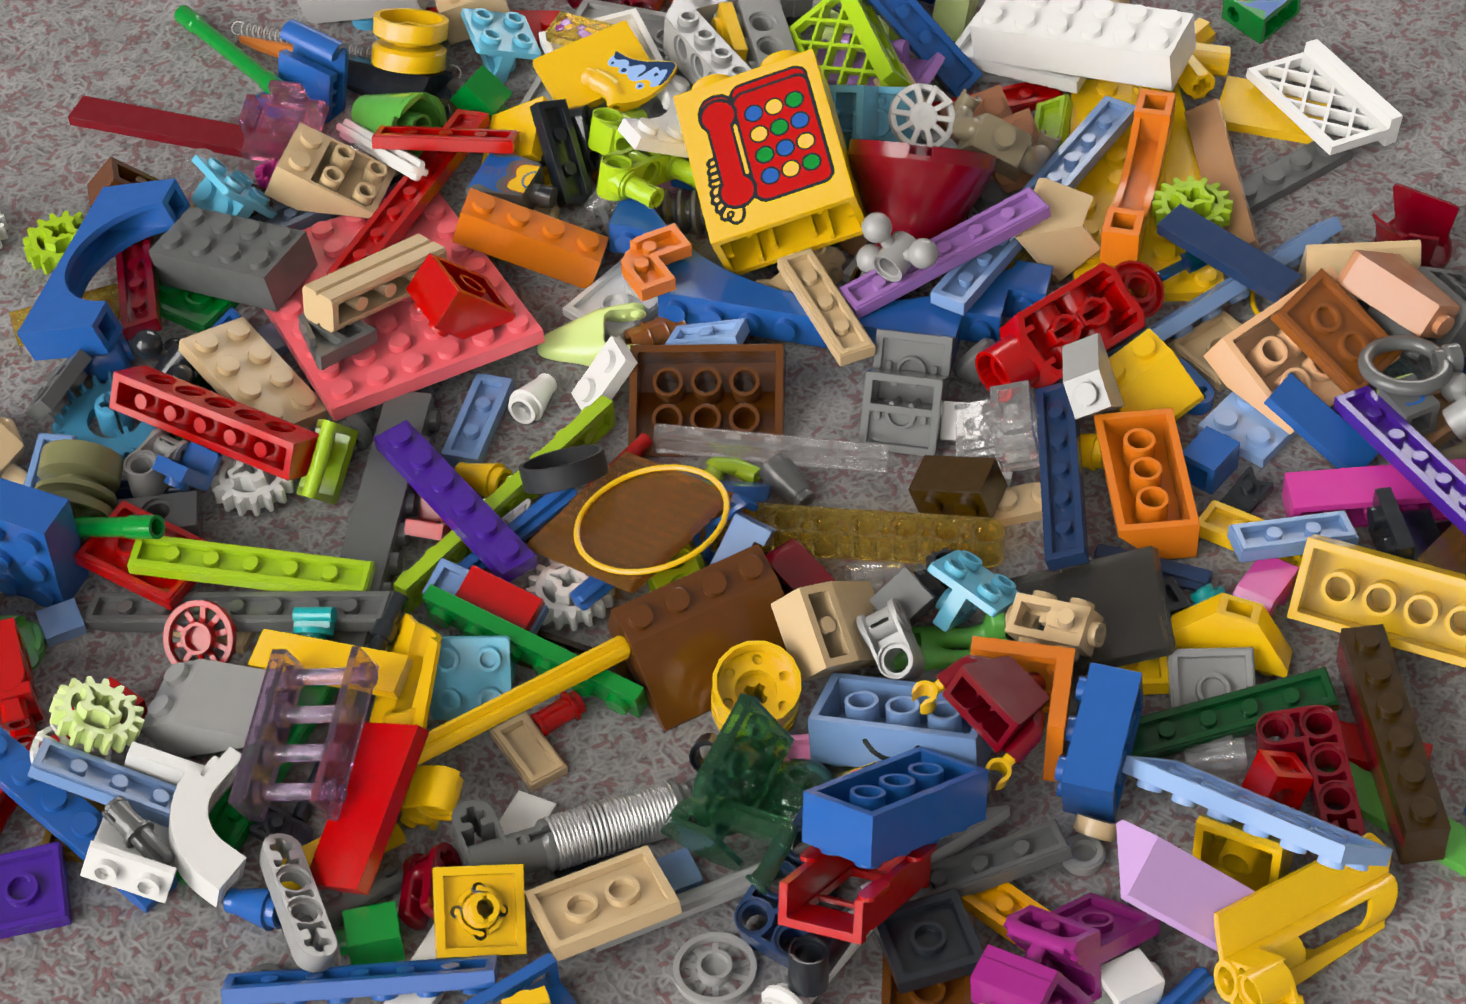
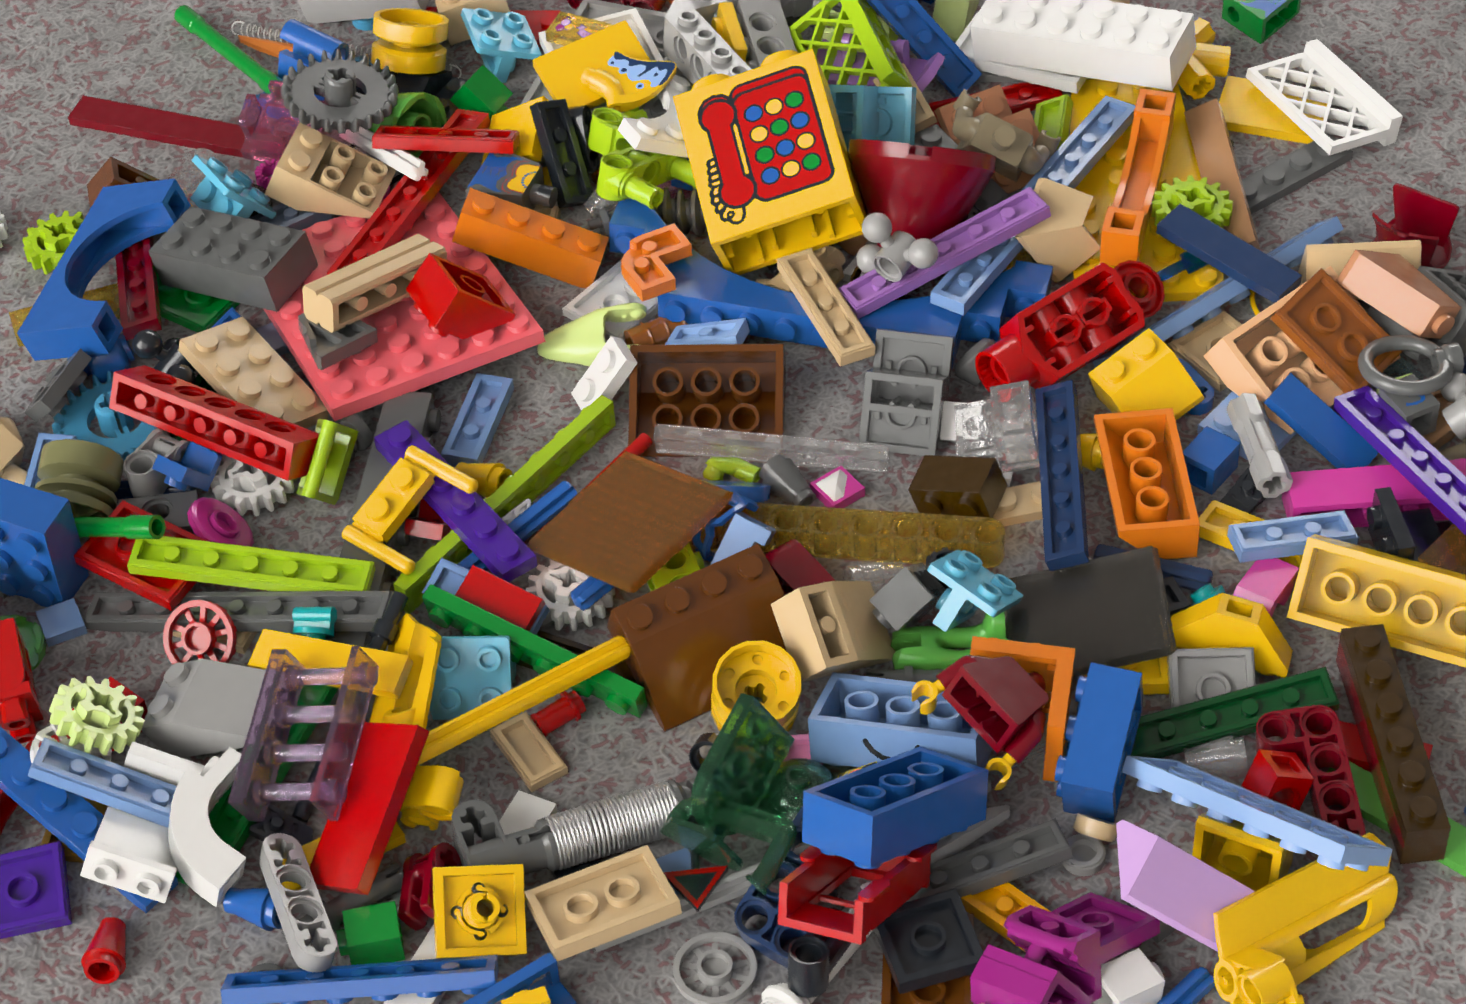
(106, 952): none -> red cone
(136, 831): dark grey axle -> none
(219, 522): none -> dark pink wheel
(337, 83): none -> dark grey gear
(395, 500): none -> yellow plate
(532, 399): white cone -> none
(563, 469): black tyre -> none
(642, 571): yellow piece -> none
(697, 882): none -> piece
(837, 488): none -> dark pink tile
(888, 634): light grey piece -> none
(922, 115): white wheel -> none
(1066, 623): tan brick -> none
(1089, 378): light grey slope -> none
(1266, 464): none -> light grey axle

